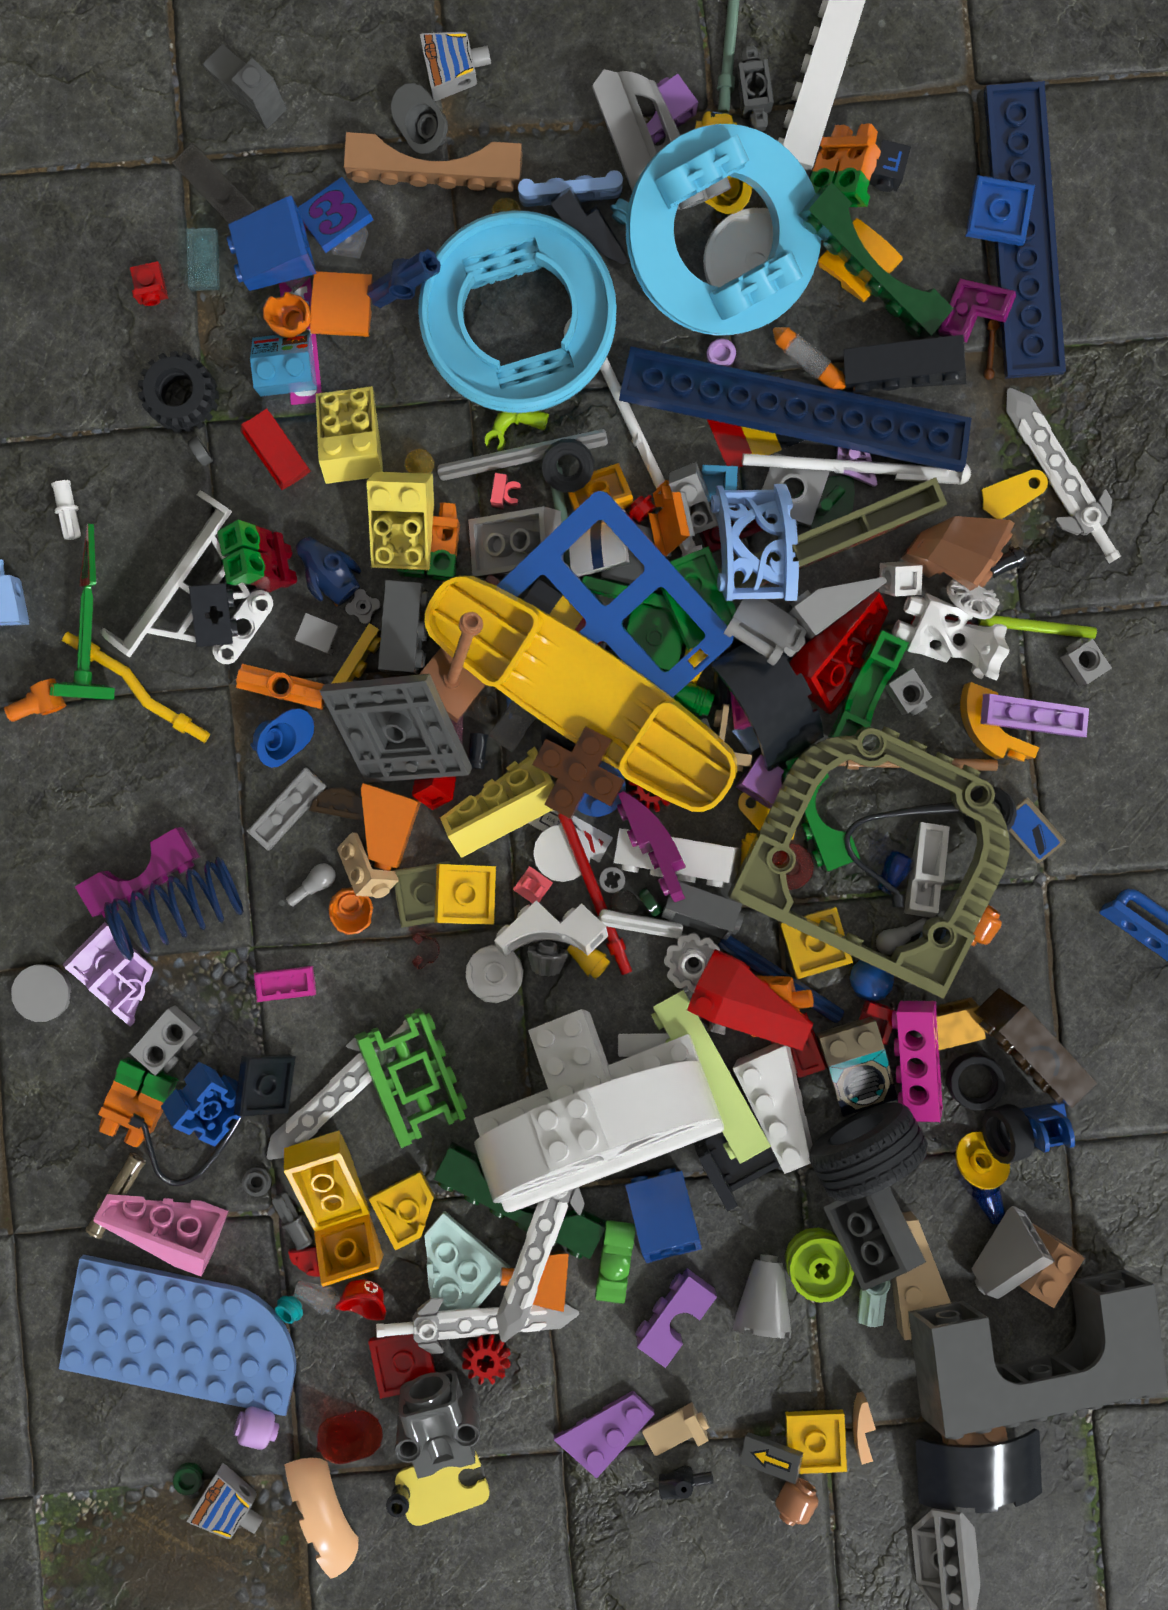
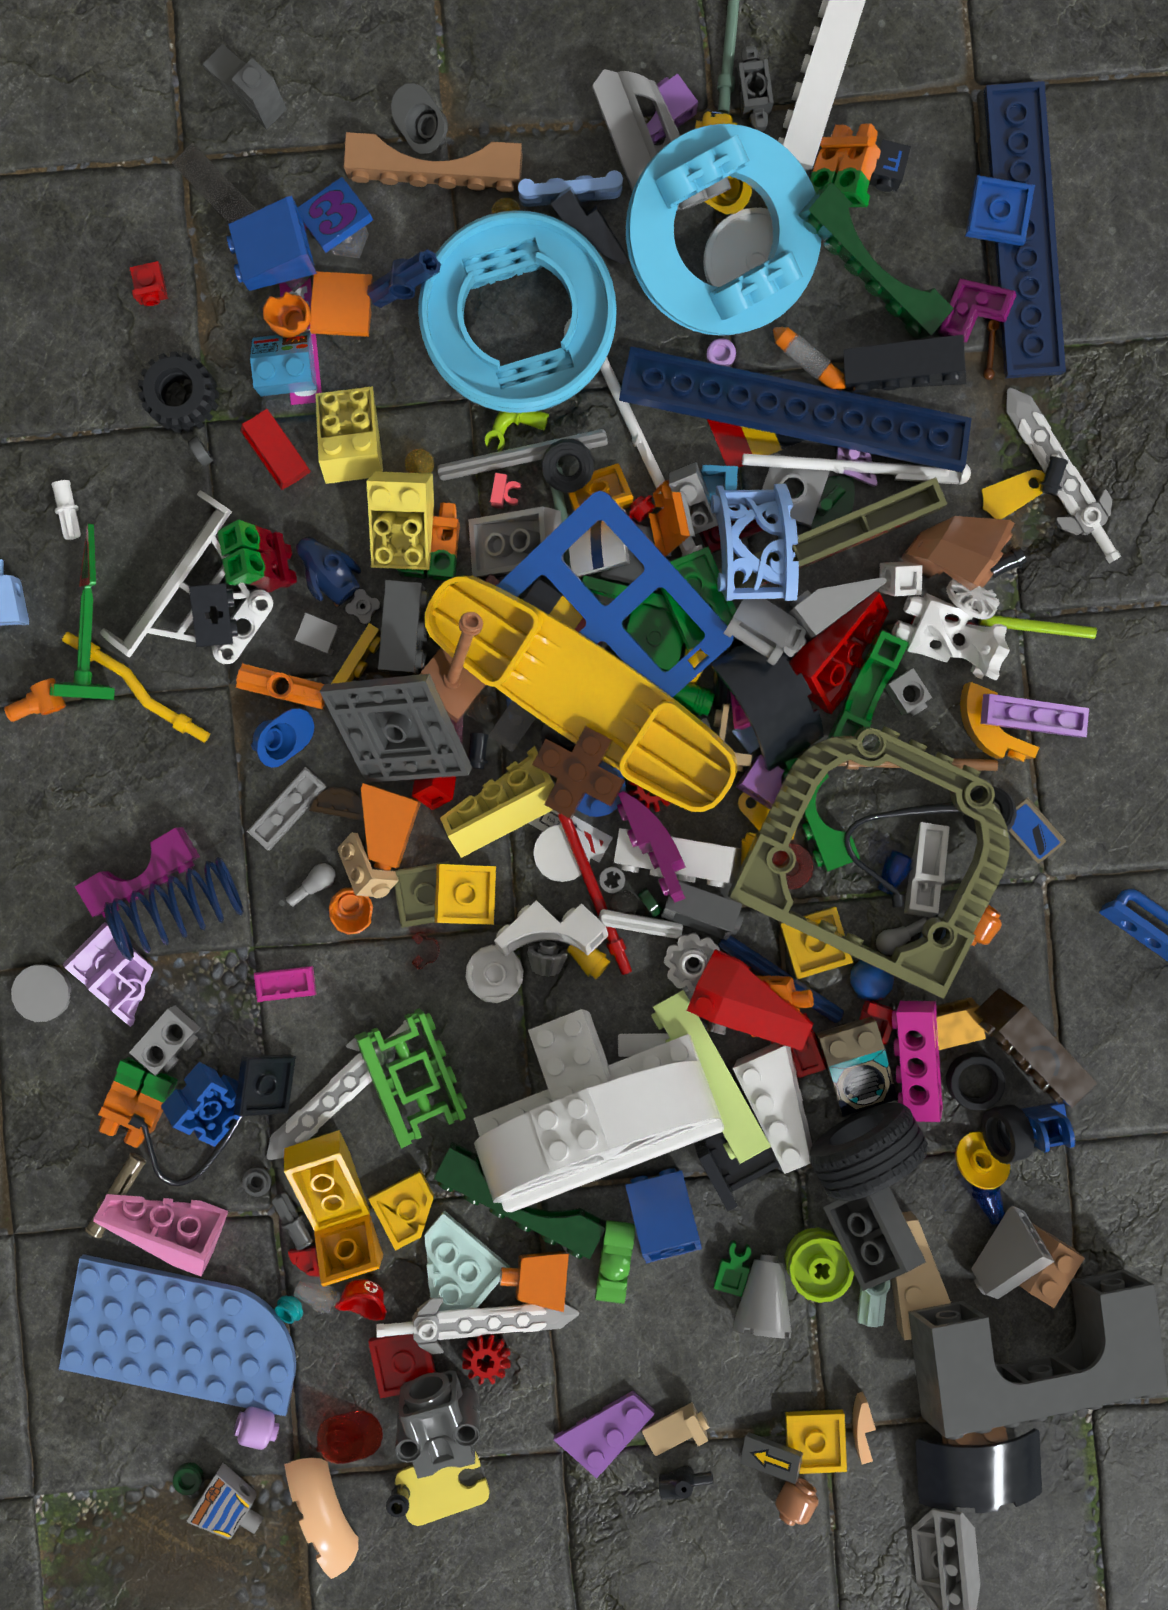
(203, 259): clear light blue plate -> none
(451, 62): torso -> none
(532, 1261): sword -> none
(533, 885): coral tile -> none
(620, 211): medium azure plate -> none
(687, 1295): medium lavender arch -> none
(733, 1273): none -> green plate
(876, 246): light orange slope -> none
(1053, 476): none -> black pin
(1097, 662): light grey brick -> none

